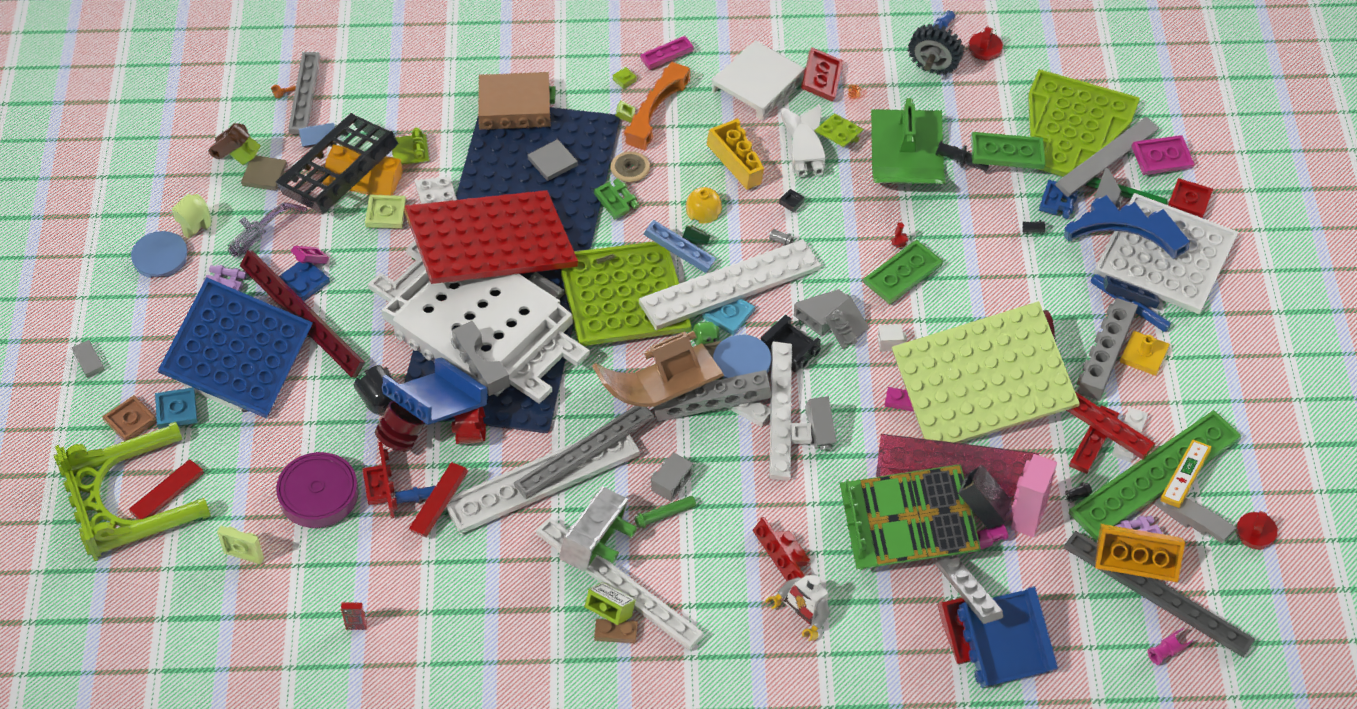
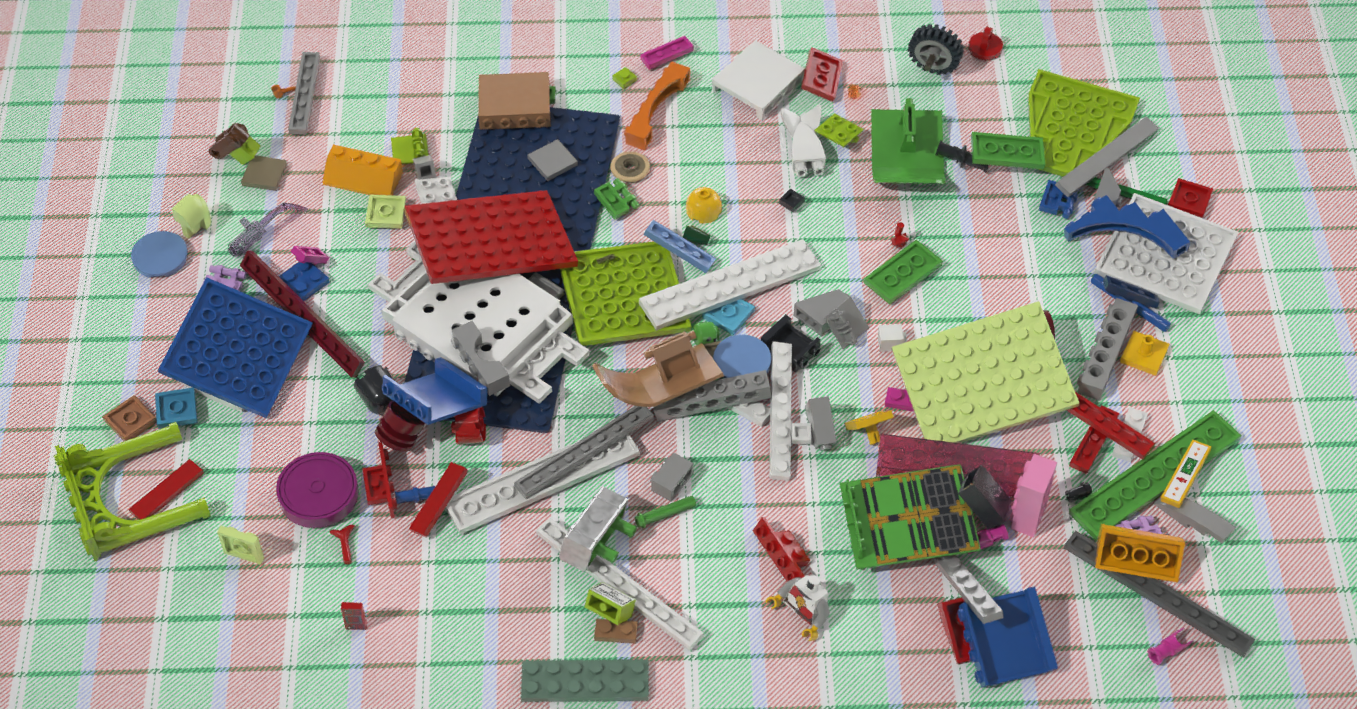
(87, 358): light grey tile -> none
(313, 134): light blue tile -> none
(343, 536): none -> red piece
(347, 178): black window -> none
(424, 167): none -> light grey brick
(585, 680): none -> sand green plate
(625, 111): lime plate -> none
(736, 153): yellow wedge -> none
(781, 237): light grey pin -> none
(869, 423): none -> yellow tile
(945, 19): blue pin -> none
(1032, 227): black pin -> none
(1162, 155): dark pink plate -> none
(1256, 530): red tile -> none

